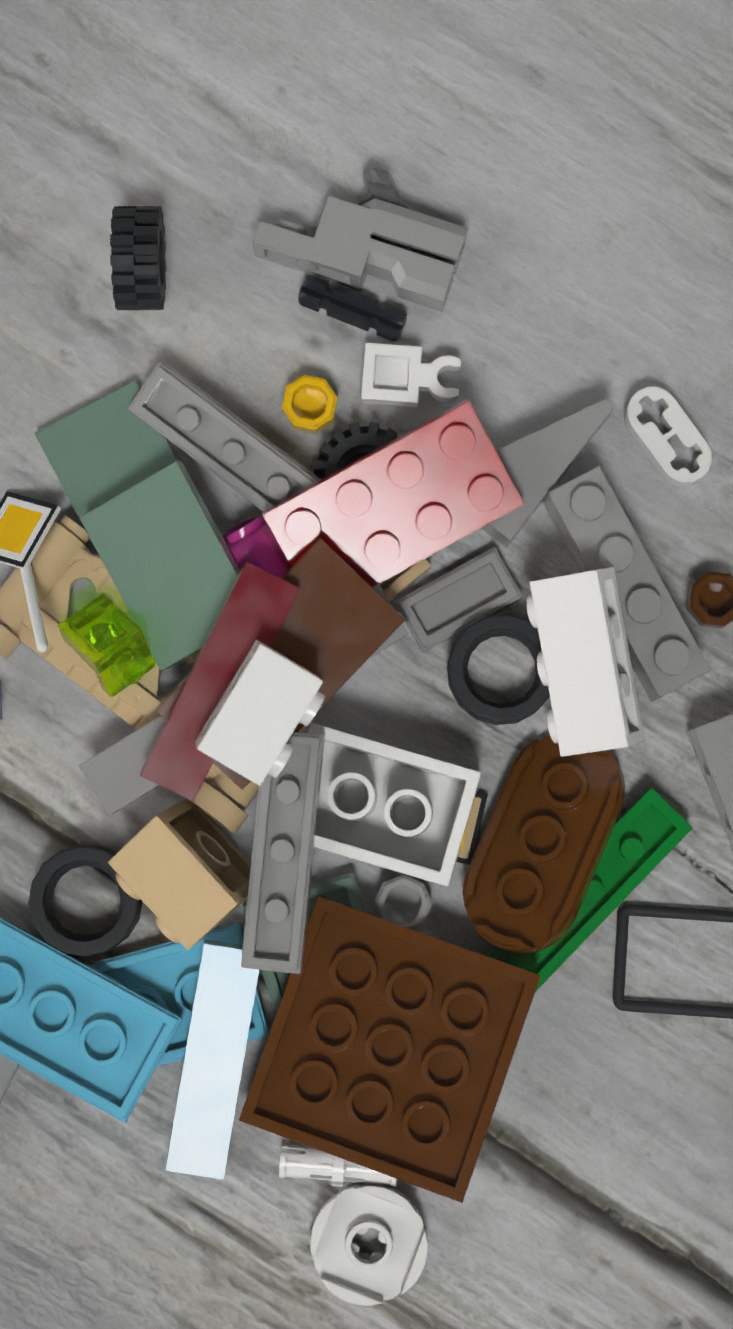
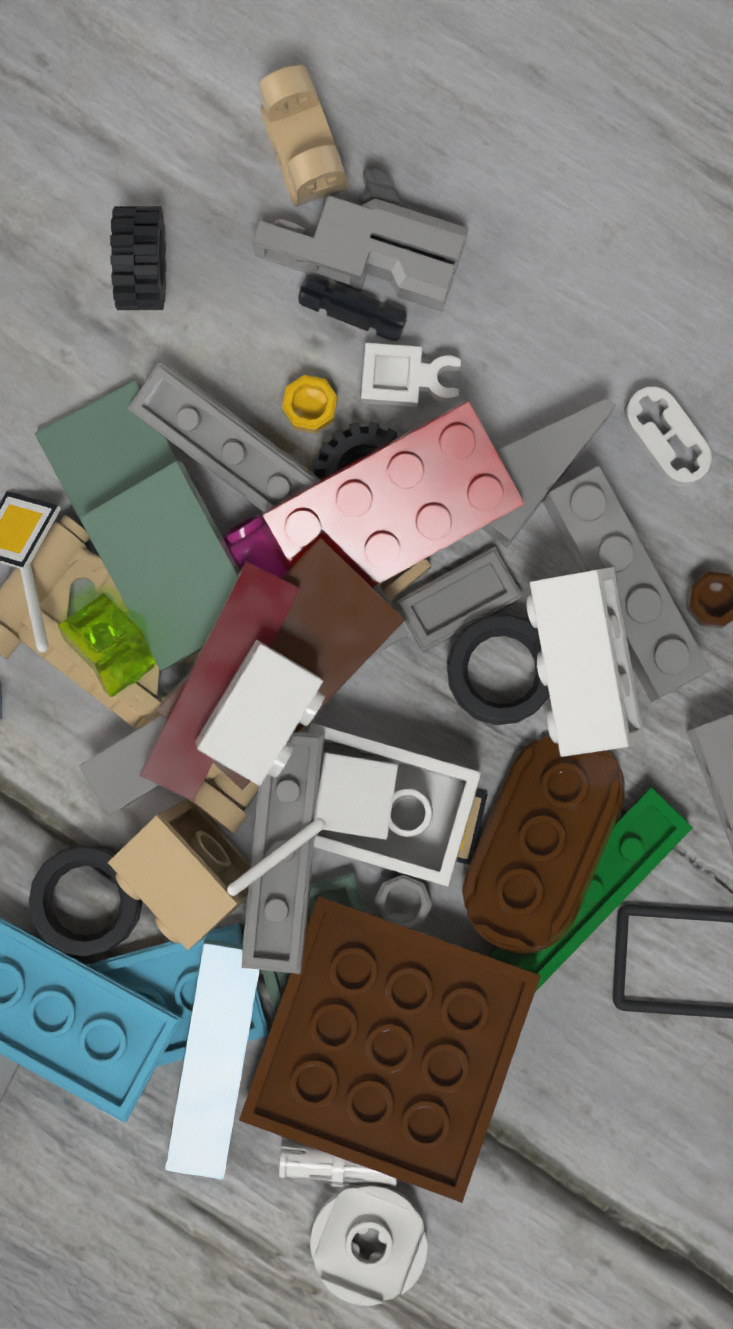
(300, 135): none -> tan piece
(351, 799): none -> white piece

